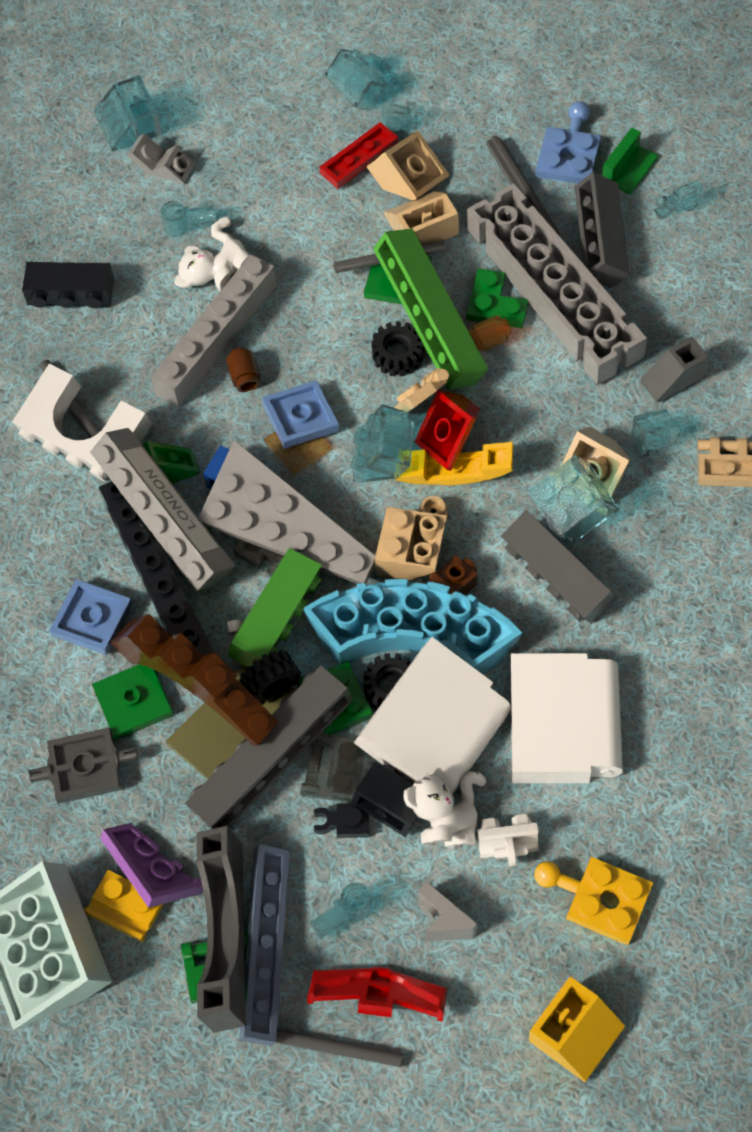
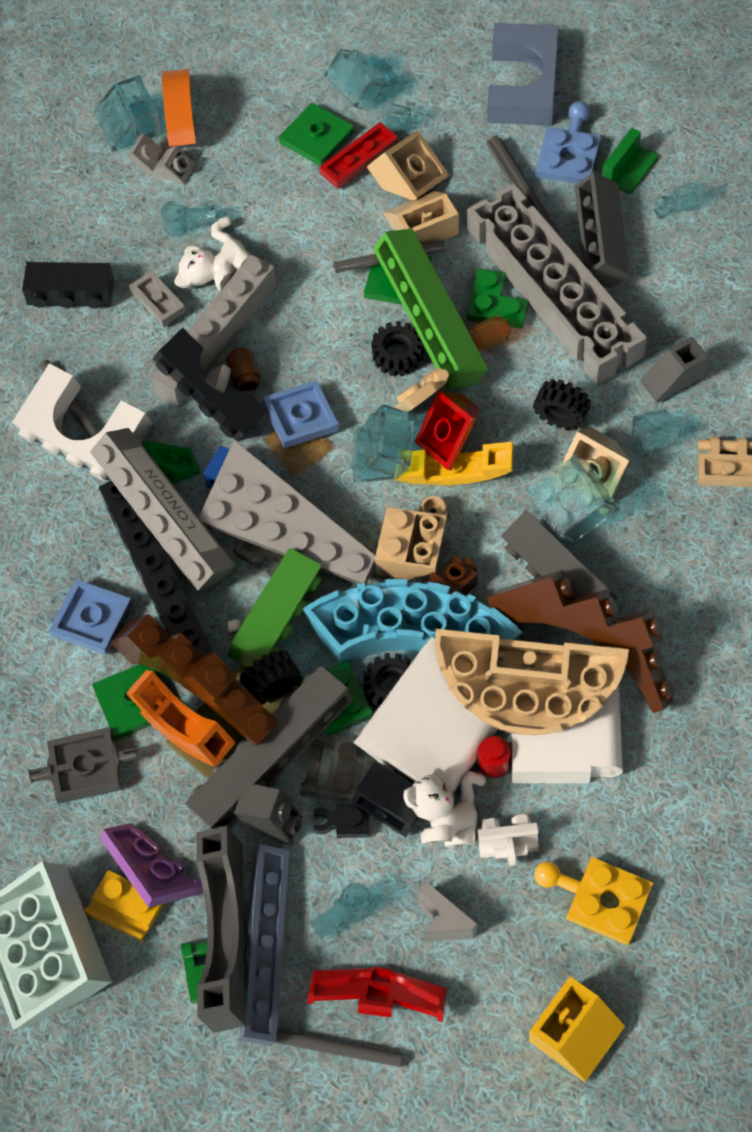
(157, 298): none -> light grey plate
(178, 107): none -> orange arch
(178, 723): none -> orange arch
(181, 361): none -> black arch
(219, 378): none -> white tile
(269, 813): none -> dark grey slope
(316, 134): none -> green plate
(494, 757): none -> red brick
(525, 683): none -> tan brick
(535, 101): none -> sand blue arch
(562, 404): none -> black tyre
(594, 616): none -> reddish brown arch

